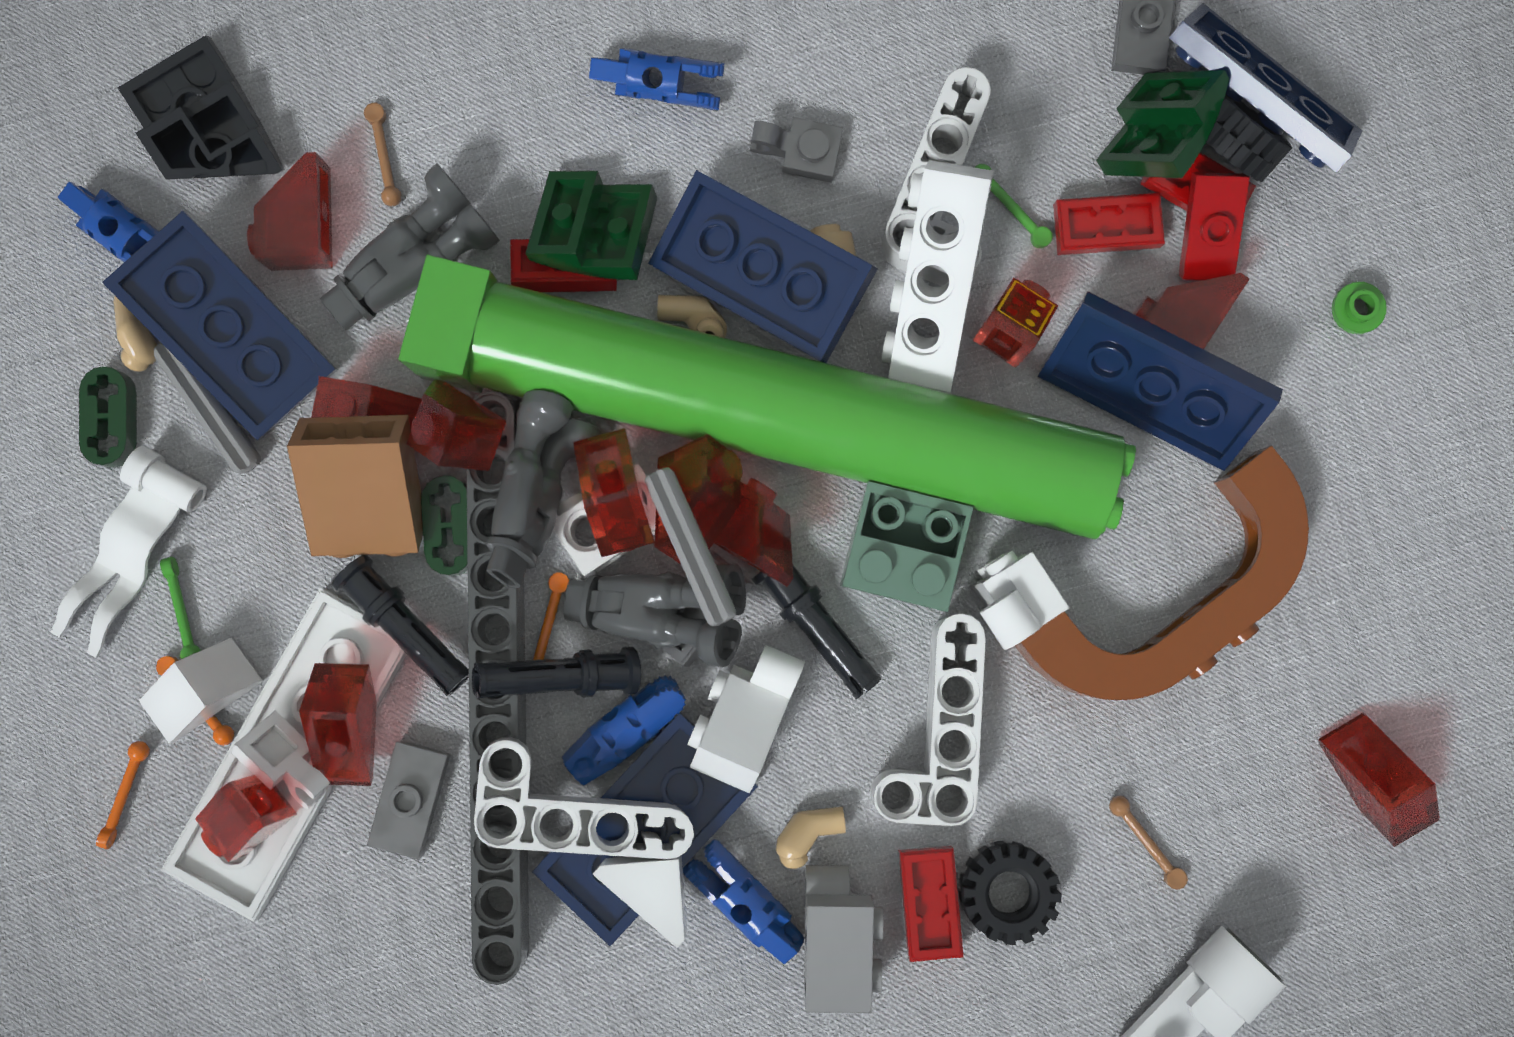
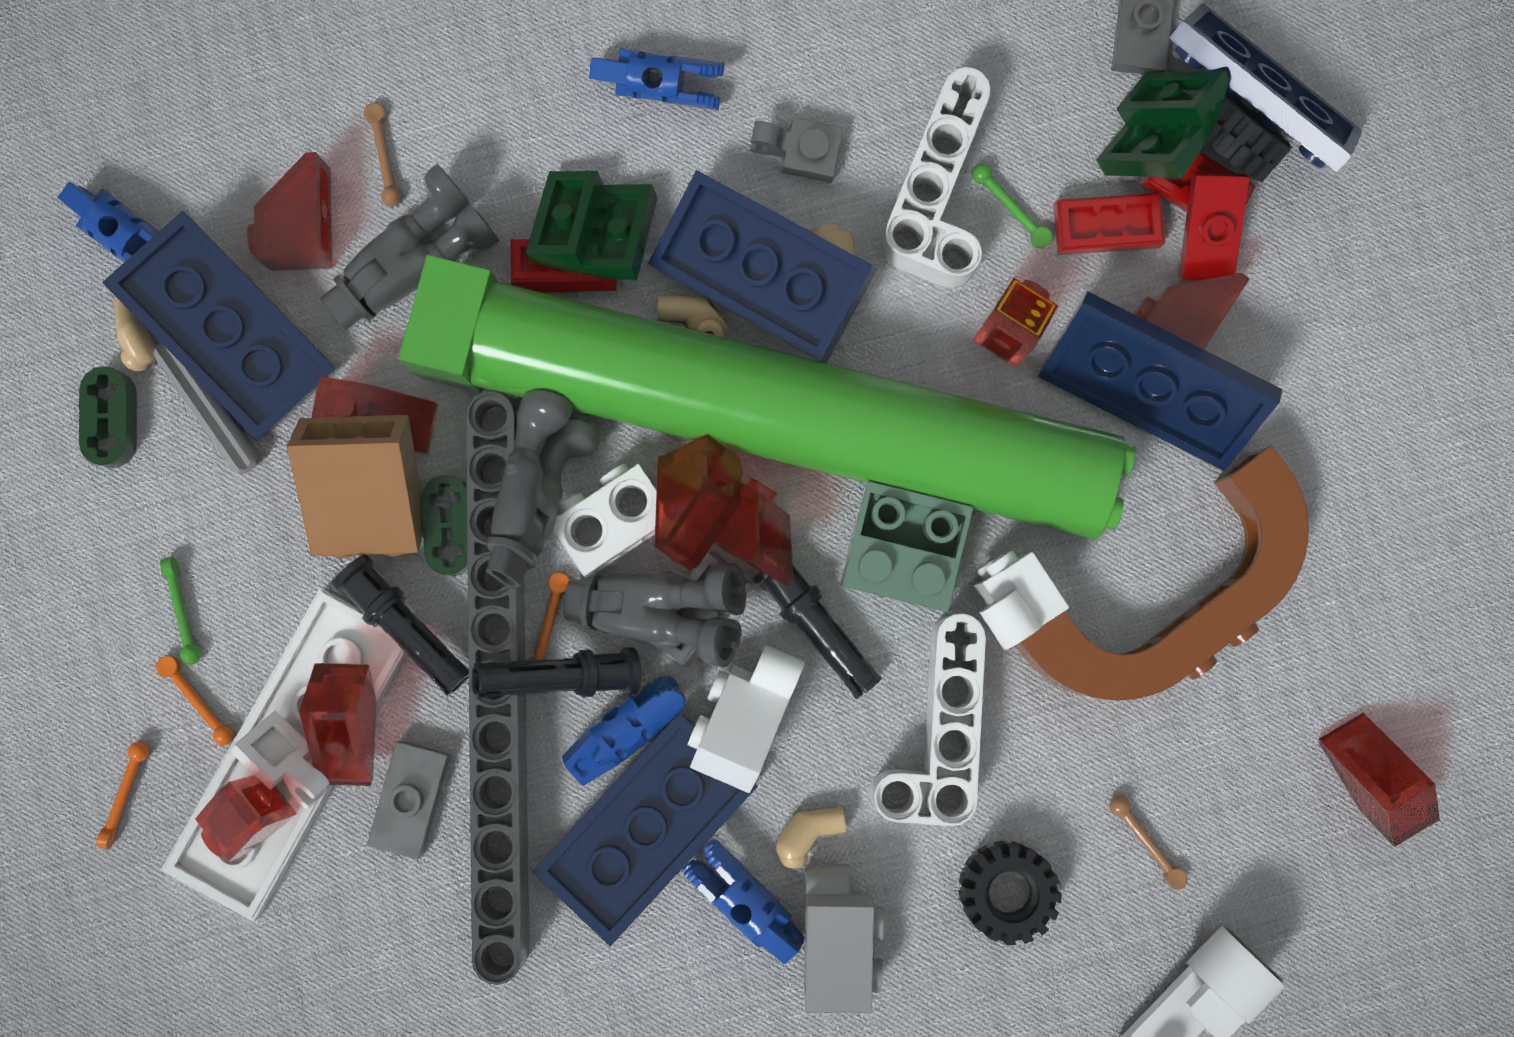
(129, 538): white flag -> none
(199, 117): black slope -> none
(199, 688): white slope -> none
(455, 429): clear red slope -> none
(583, 810): white beam -> none
(612, 493): clear red slope -> none
(651, 889): white slope -> none
(690, 547): light grey axle -> none
(930, 903): red plate -> none
(964, 194): white brick -> none
(1346, 315): bright green plate -> none

